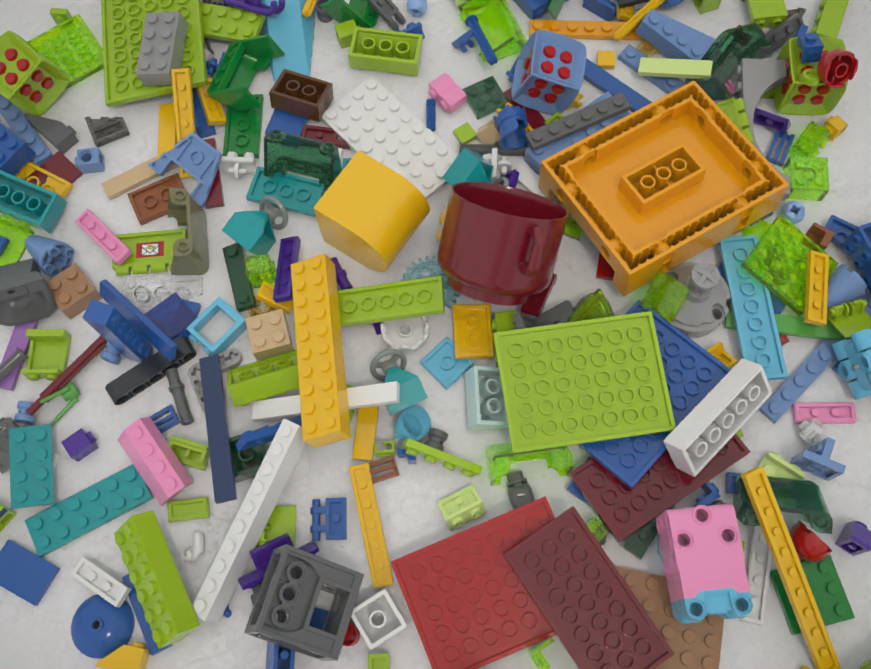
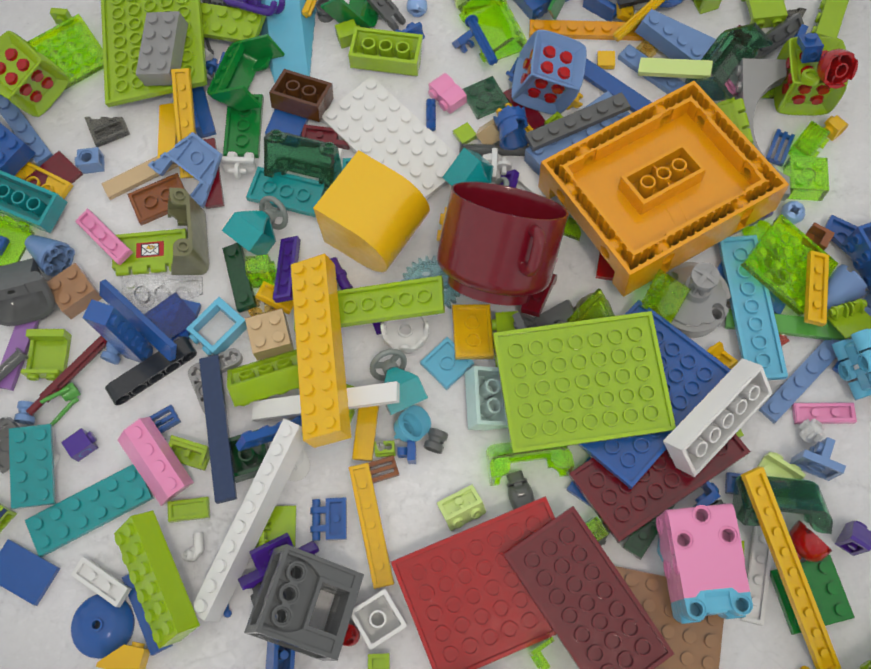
(58, 134): dark grey slope -> none
(177, 390): dark grey pin -> none
(212, 108): yellow plate -> none
(319, 618): blue plate -> none
(434, 455): lime plate -> none
(771, 120): dark purple slope -> none

